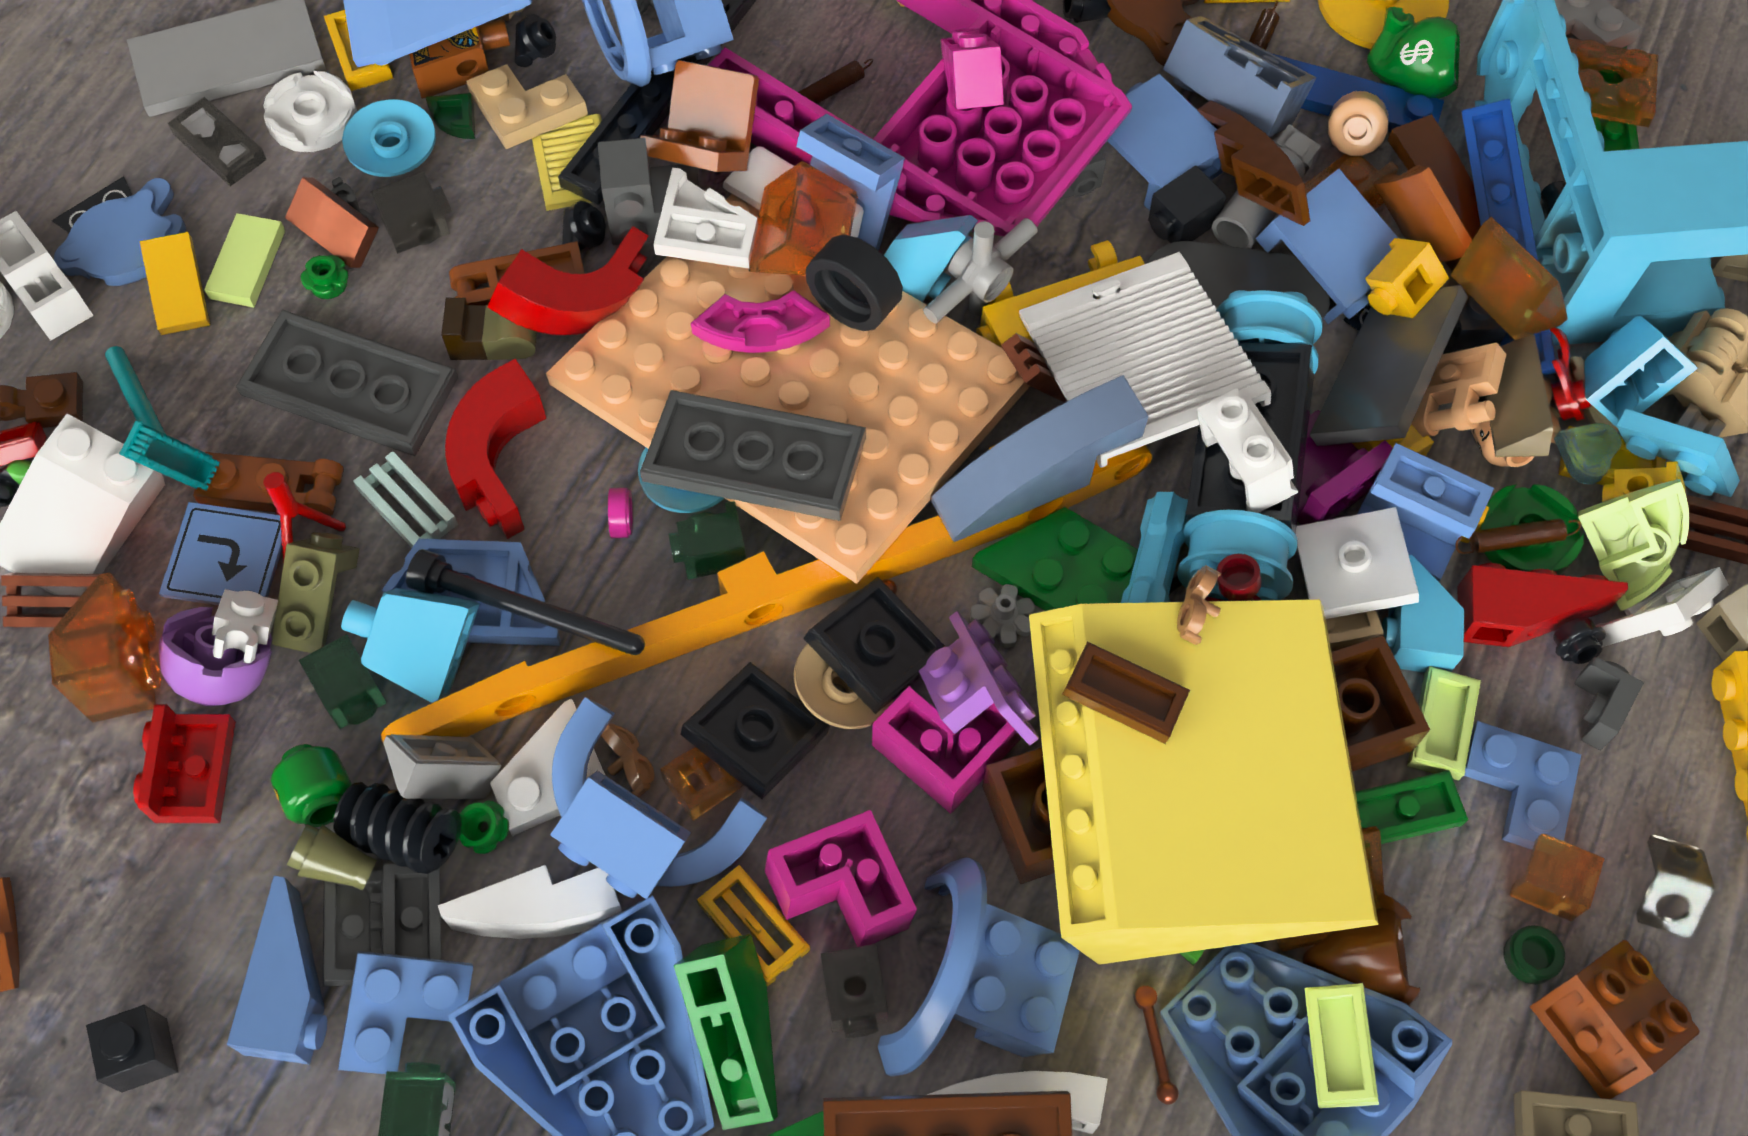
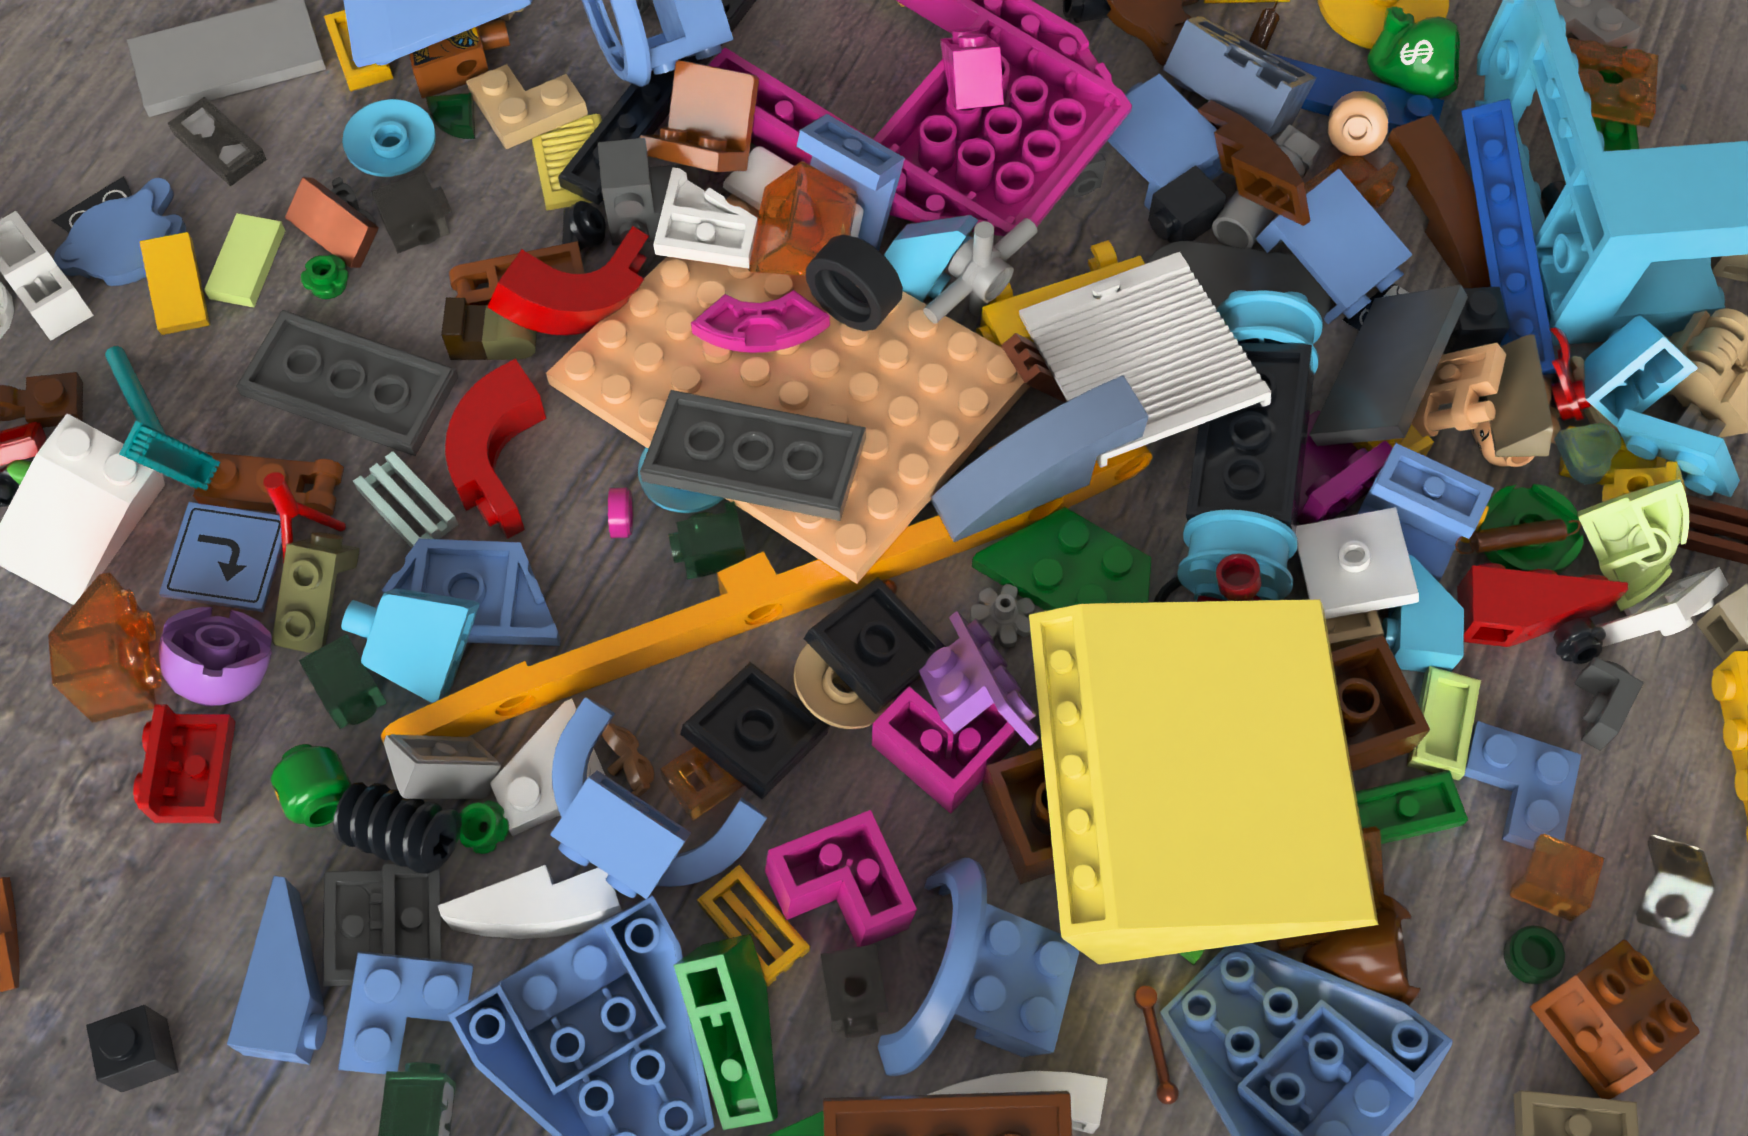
(15, 601): copper tile -> none
(243, 622): white plate -> none
(308, 111): white tile -> none
(329, 858): olive cone -> none
(431, 573): black piece -> none
(533, 39): black plate -> none
(835, 81): reddish brown piece -> none
(1126, 692): reddish brown tile -> none
(1158, 549): medium azure axle -> none
(1194, 608): medium nougat piece -> none
(1251, 448): white window -> none
(1341, 1046): yellowish green tile -> none
(1405, 278): yellow brick -> none
(1424, 211): dark orange slope -> none
(1510, 283): clear orange slope -> none

